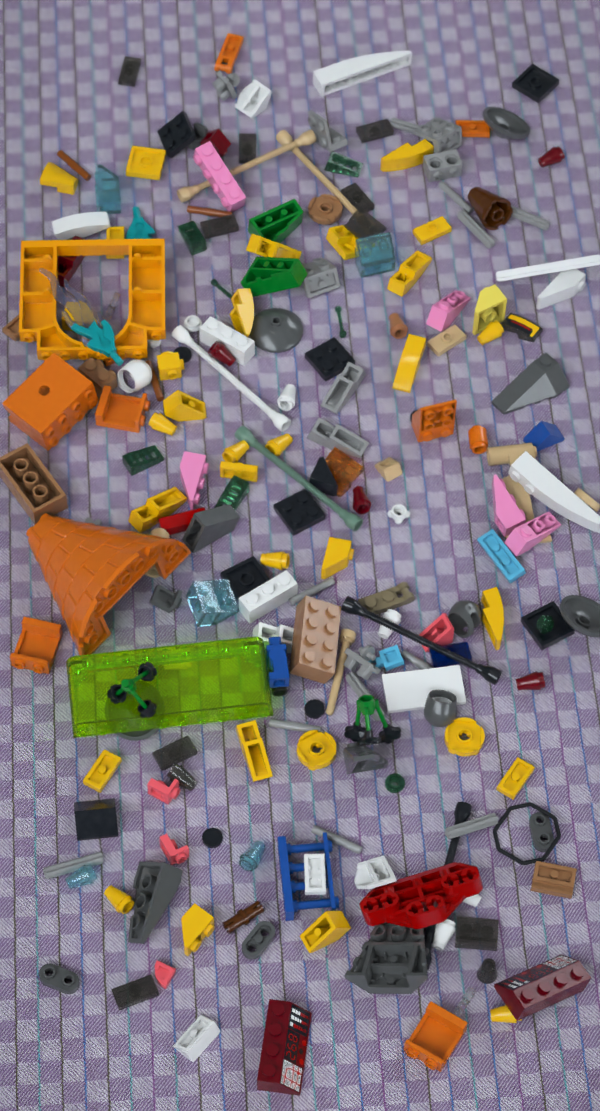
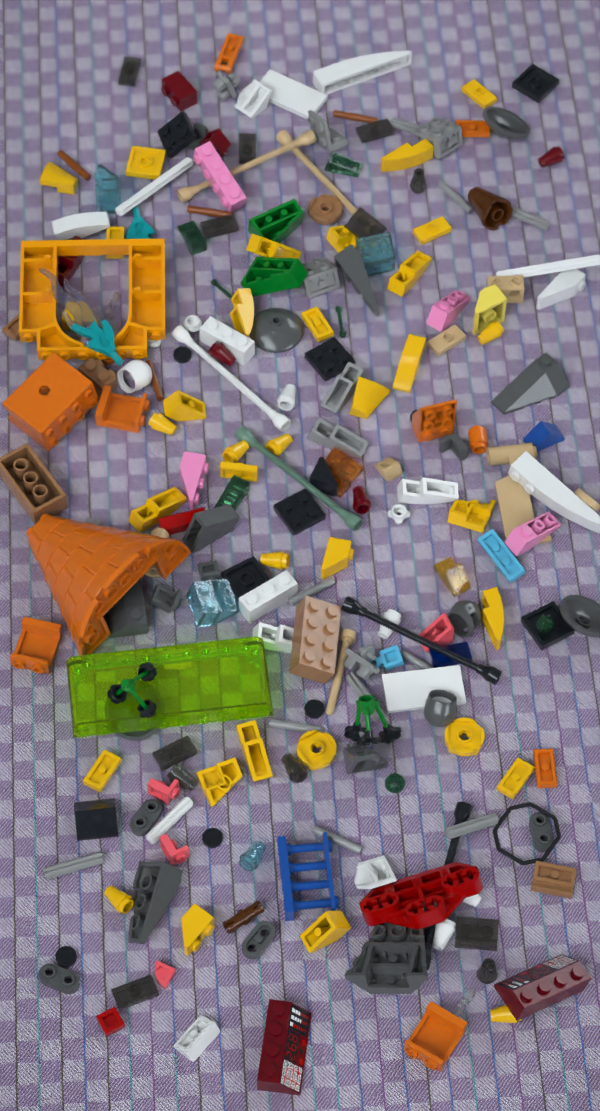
(66, 956): none -> black piece
(83, 876): clear light blue cone -> none
(110, 1021): none -> red plate
(128, 614): none -> dark grey wedge
(137, 467): clear green slope -> none
(147, 816): none -> dark grey plate
(154, 186): none -> white axle
(169, 365): yellow brick -> none
(169, 820): none -> white axle
(179, 91): none -> dark red brick
(209, 571): none -> dark grey bracket
(219, 779): none -> yellow slope
(277, 666): blue hips -> none
(292, 94): none -> white tile
(294, 769): none -> clear smoke cone
(314, 874): white plate -> none
(317, 324): none -> yellow plate
(351, 266): none -> dark grey wedge
(354, 117): none -> dark orange piece
(357, 197): clear smoke plate -> none
(367, 397): none -> yellow slope
(388, 599): dark tan plate -> none
(397, 327): nougat cone -> none
(418, 181): none -> clear smoke cone
(426, 491): none -> white slope
(442, 165): light grey brick -> none
(452, 576): none -> clear yellow slope
(454, 442): none -> dark grey bracket
(471, 514): none -> yellow slope
(476, 229): light grey axle -> none
(479, 94): none -> yellow plate
(506, 512): bright pink slope -> none
(510, 286): none -> tan brick
(523, 327): slope -> none
(532, 681): dark red cone -> none
(545, 768): none -> orange plate

